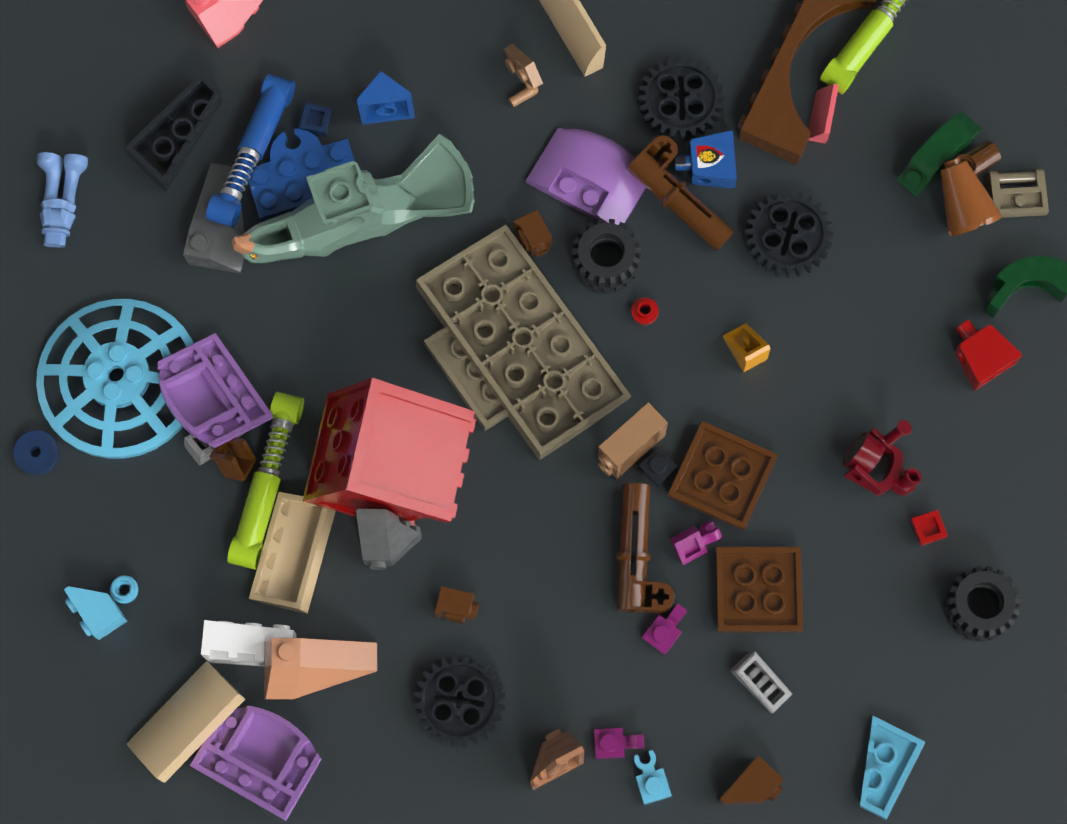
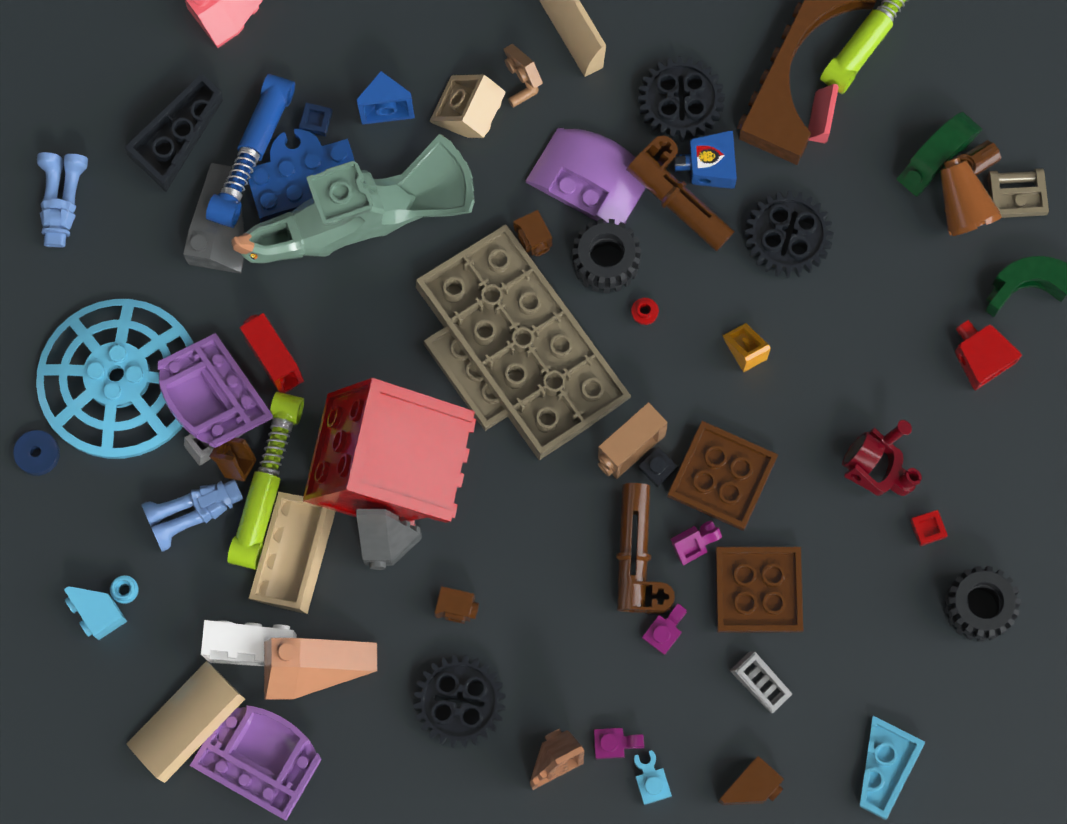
(208, 503): none -> medium blue piece
(271, 353): none -> red brick
(468, 105): none -> tan slope

